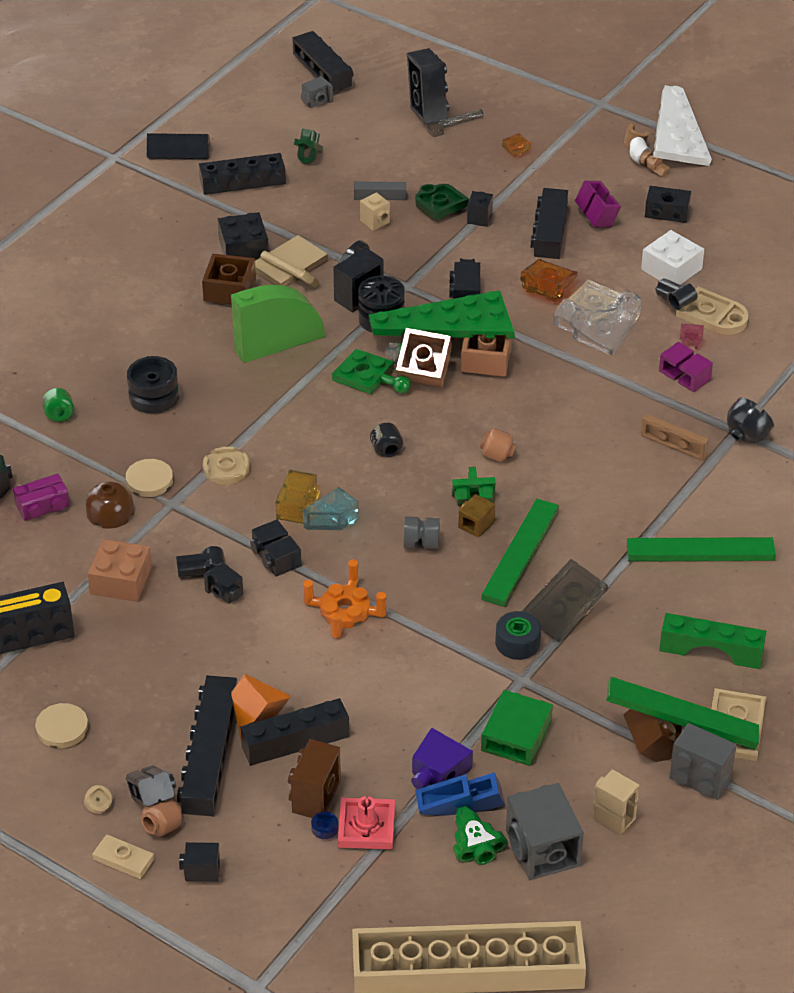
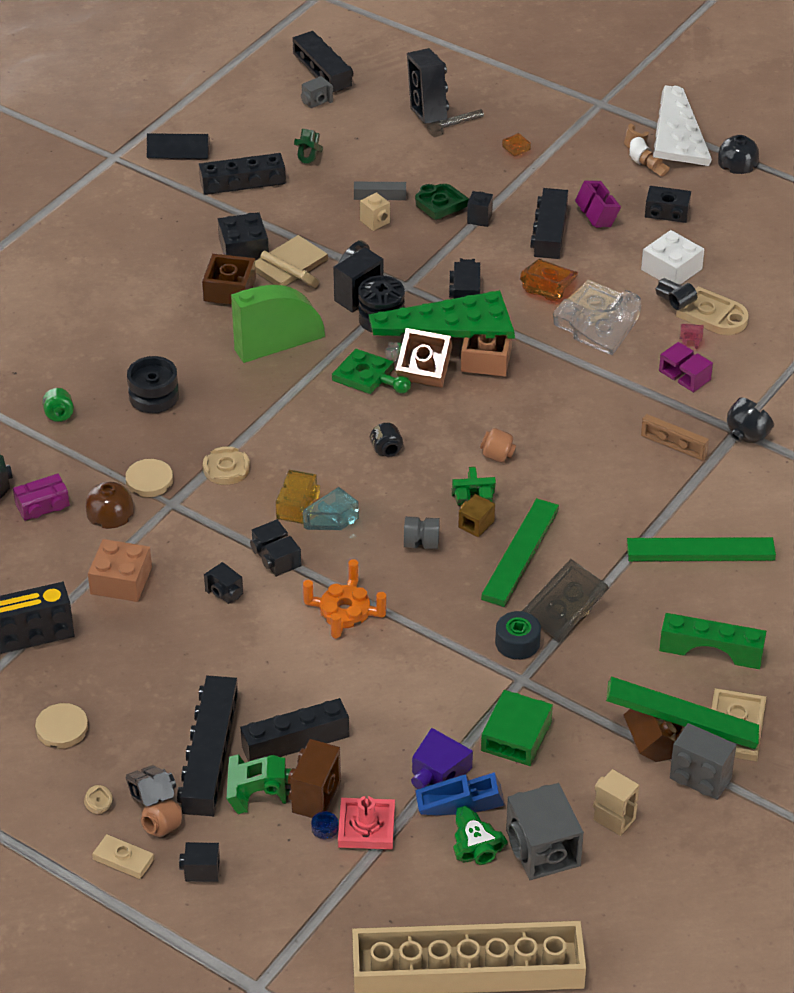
(200, 563): black piece -> none
(243, 784): none -> green tile
(256, 701): orange slope -> none
(738, 154): none -> black cylinder

